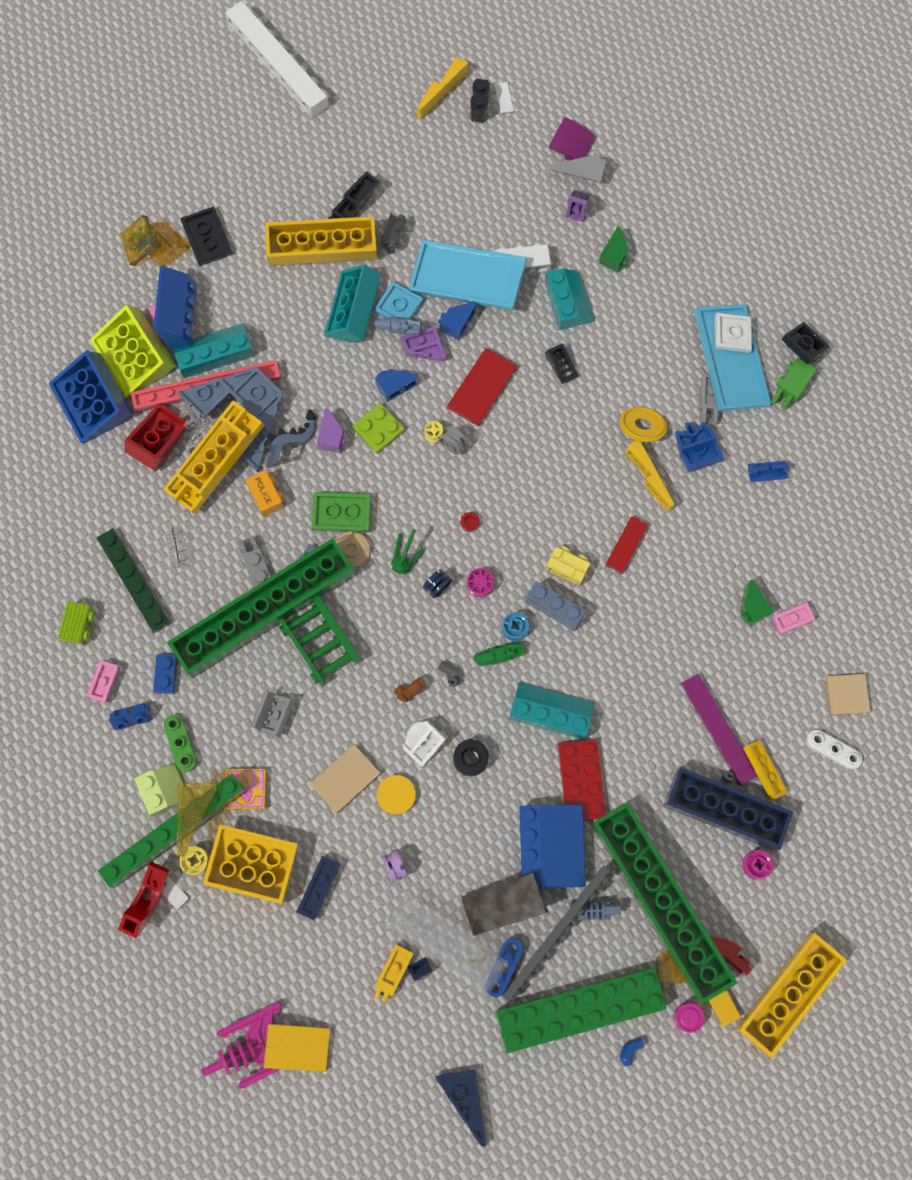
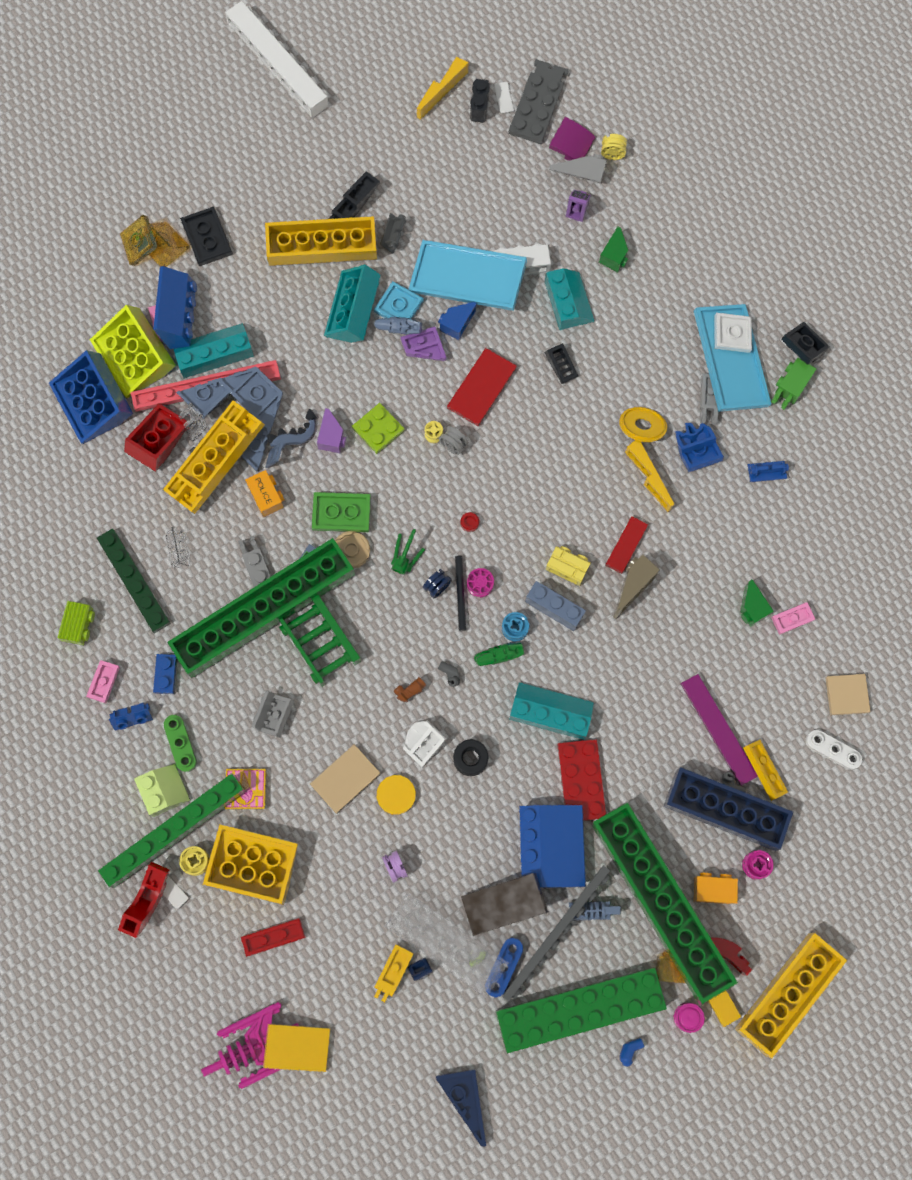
(192, 805): clear yellow wing -> none
(273, 937): none -> red tile
(318, 888): dark blue plate -> none
(395, 382): blue slope -> none
(460, 593): none -> black bar
(538, 102): none -> dark grey hinge
(614, 146): none -> light yellow wheel
(639, 576): none -> dark tan slope
(715, 889): none -> light orange brick

